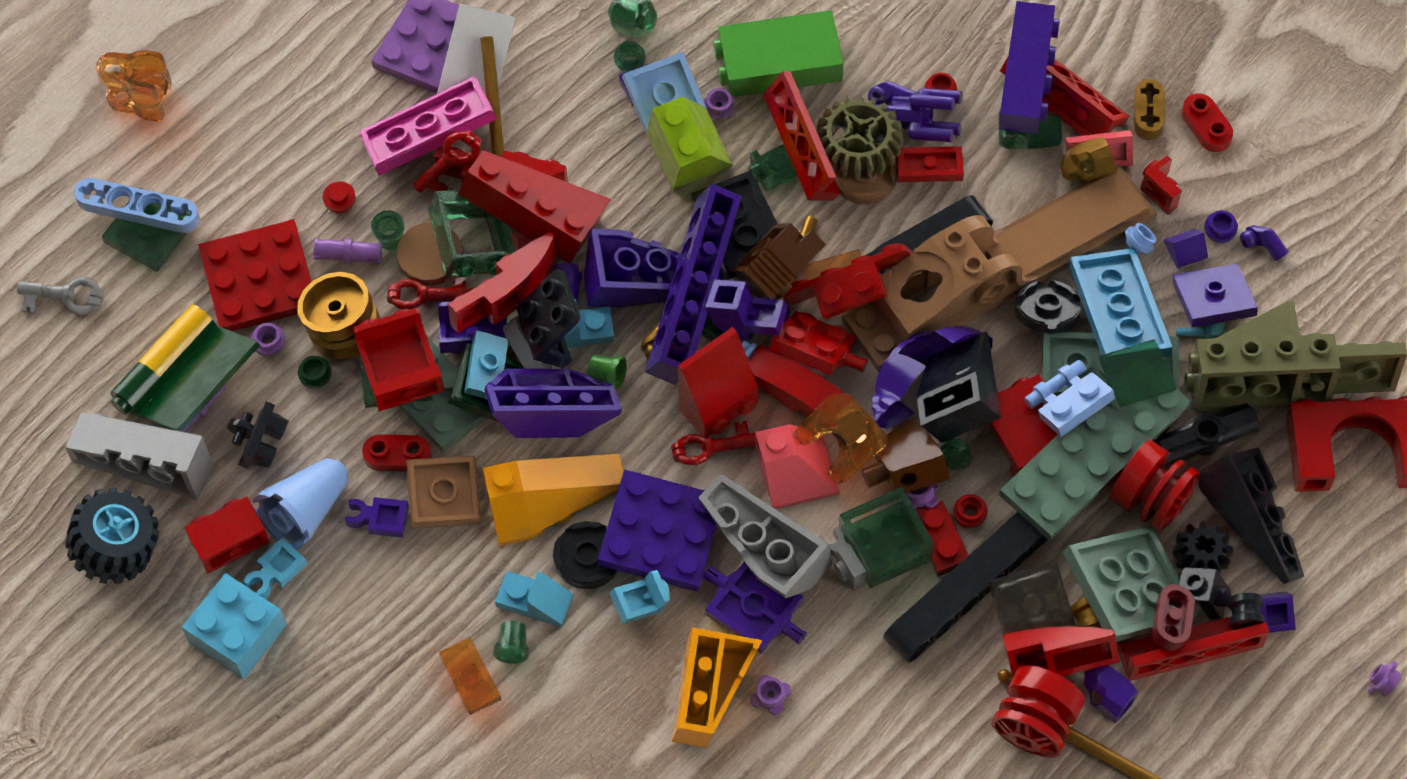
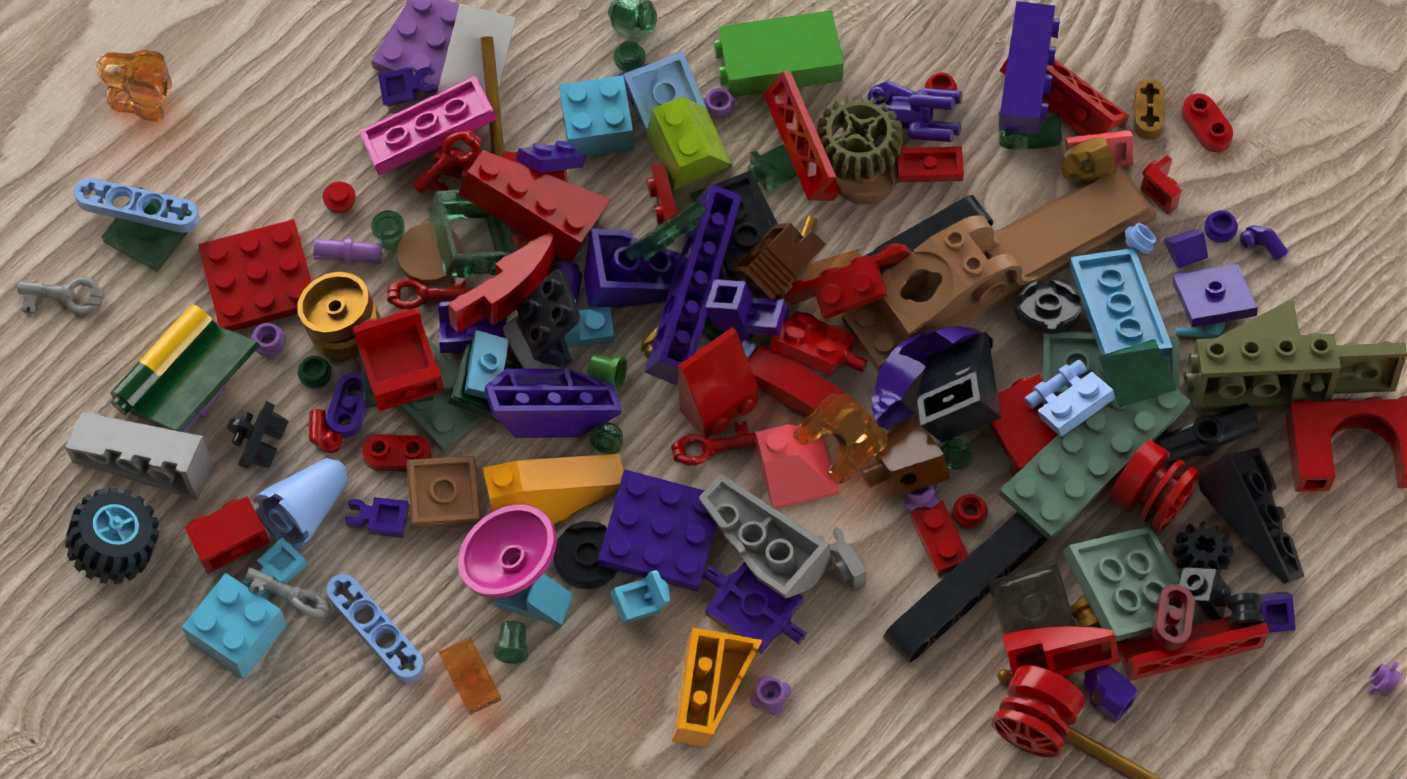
(292, 594): none -> light grey piece
(319, 435): none -> red arm
(346, 406): none -> dark purple plate
(371, 631): none -> light blue beam
(401, 85): none -> dark purple plate
(507, 551): none -> dark pink dish
(551, 157): none -> dark purple plate
(597, 116): none -> medium azure brick
(607, 438): none -> clear green plate
(660, 188): none -> red plate
(666, 232): none -> clear green plate
(889, 539): clear green piece -> none

